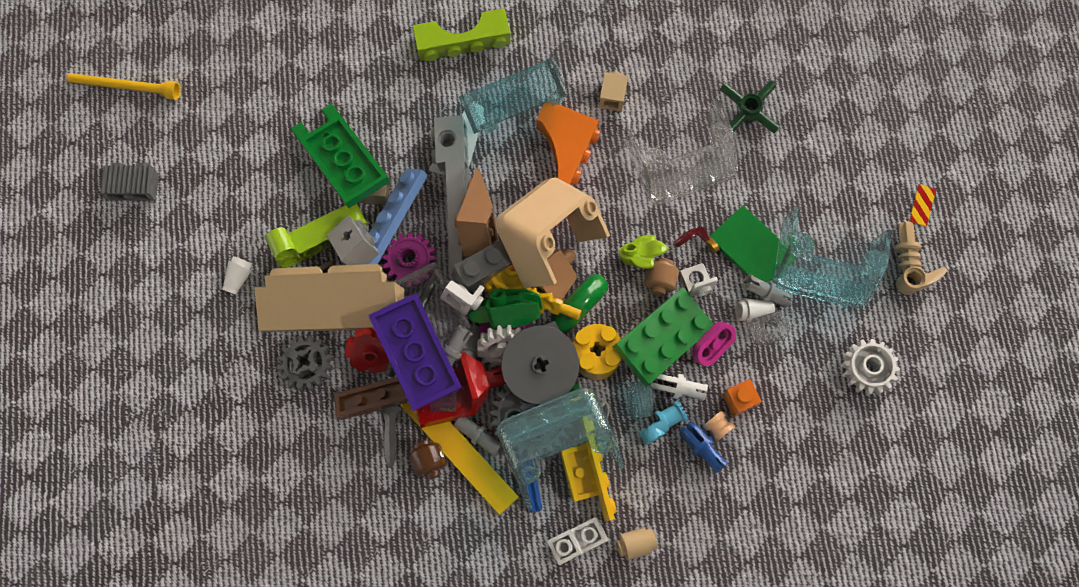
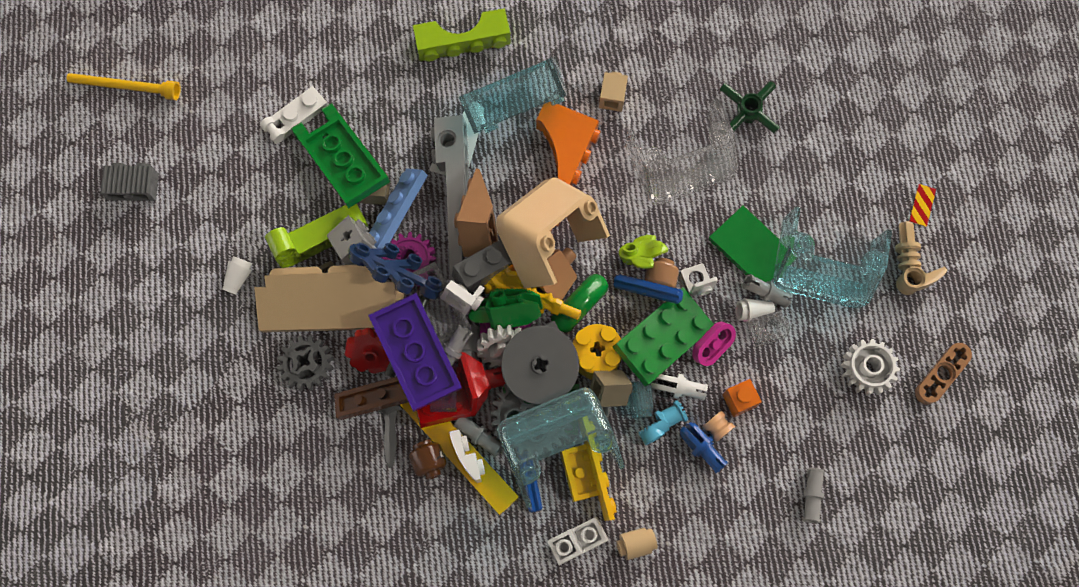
(299, 110): none -> white plate
(381, 269): none -> dark blue plant
(470, 463): none -> white slope
(611, 387): none -> dark tan brick
(648, 289): none -> blue axle
(699, 231): dark red piece -> none
(813, 495): none -> light grey pin
(954, 370): none -> medium nougat beam

